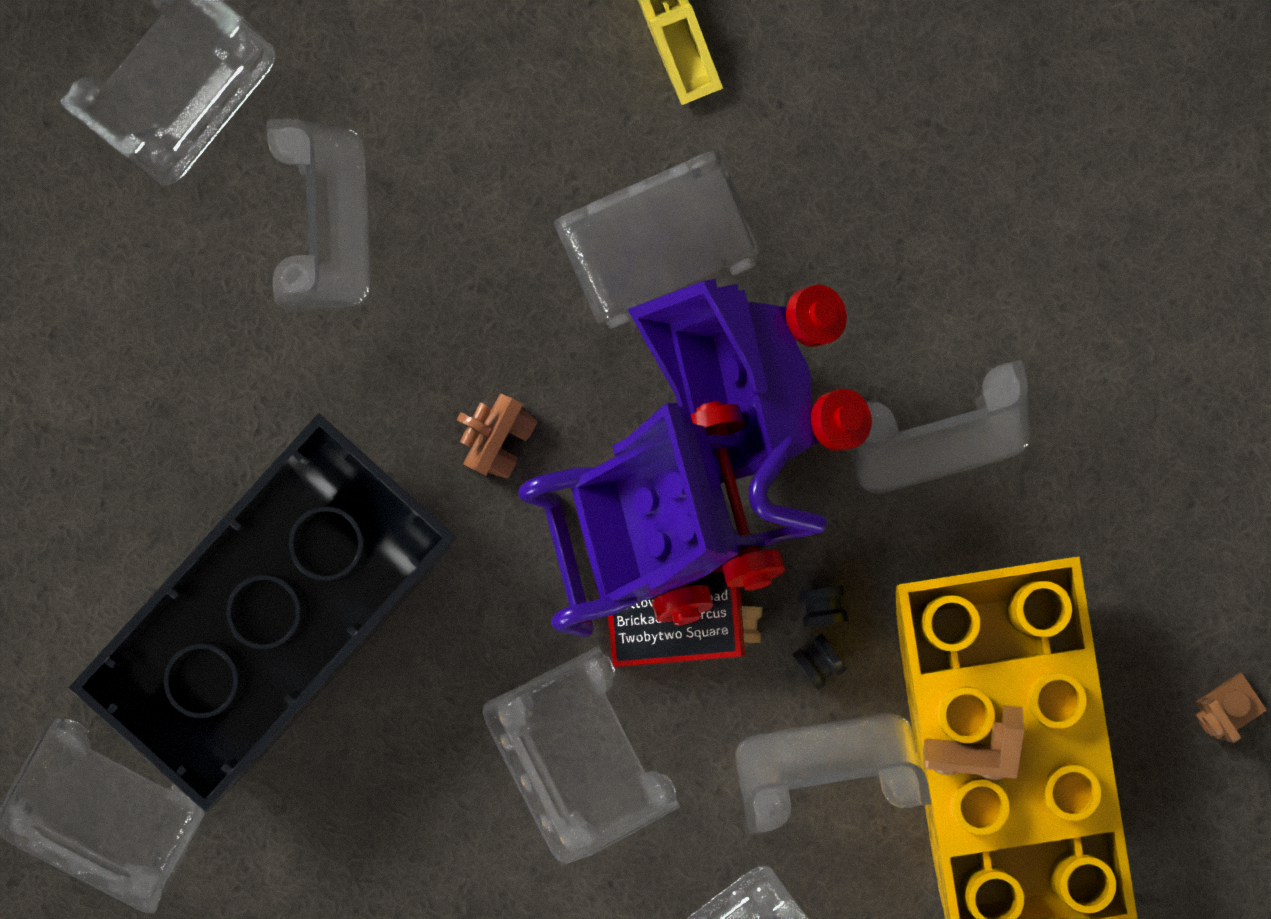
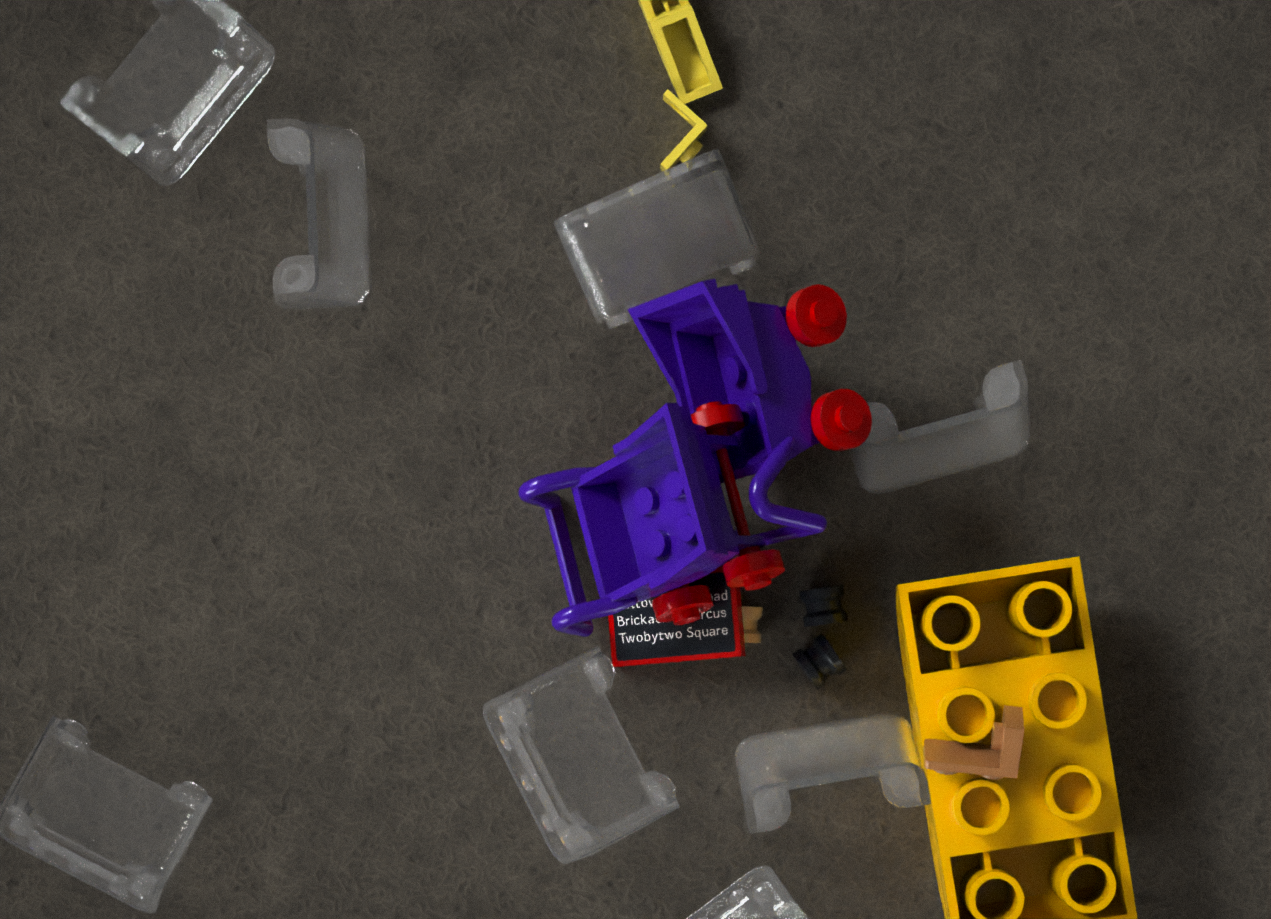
(263, 613): black brick -> none
(488, 431): nougat hips -> none
(689, 145): none -> light yellow bracket
(1228, 709): medium nougat bracket -> none

